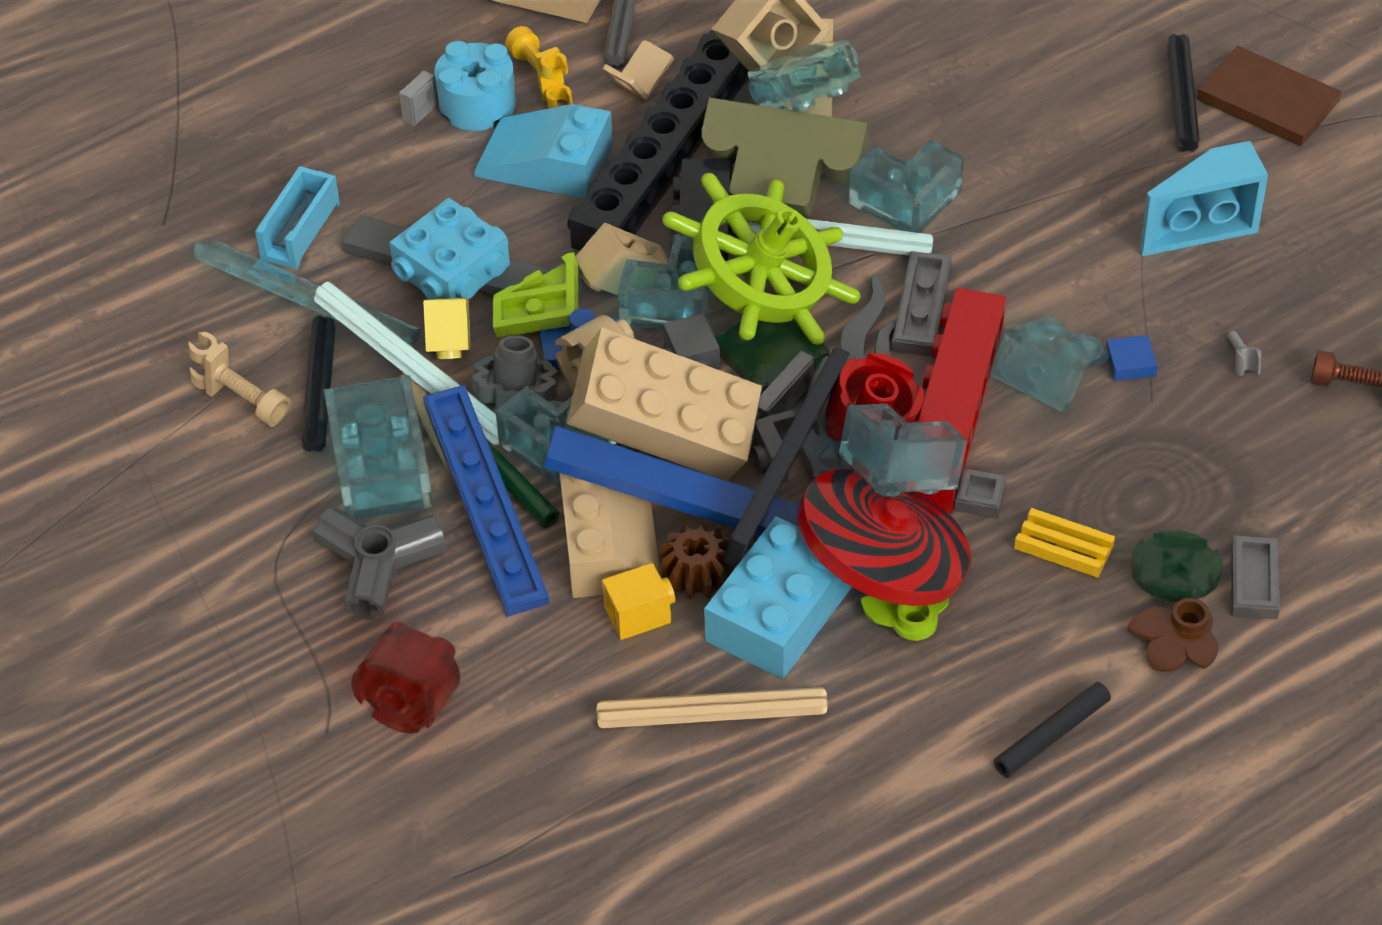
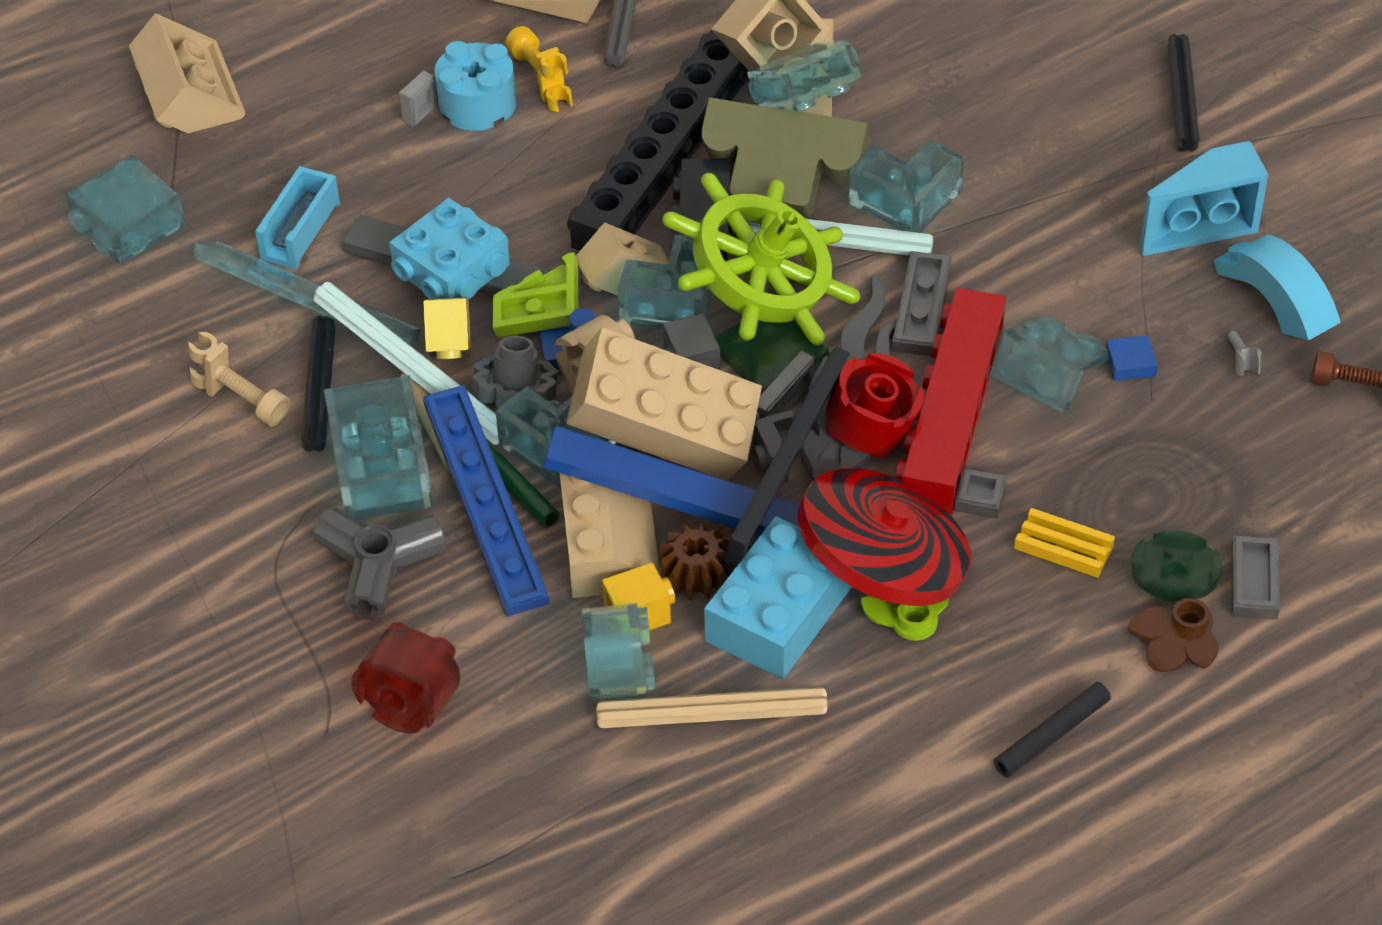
(125, 209): none -> clear light blue brick
(184, 76): none -> tan slope
(549, 149): medium azure slope -> none
(615, 651): none -> clear light blue brick
(642, 70): tan bracket -> none
(901, 454): clear light blue brick -> none
(1269, 95): reddish brown tile -> none
(1286, 281): none -> medium azure arch

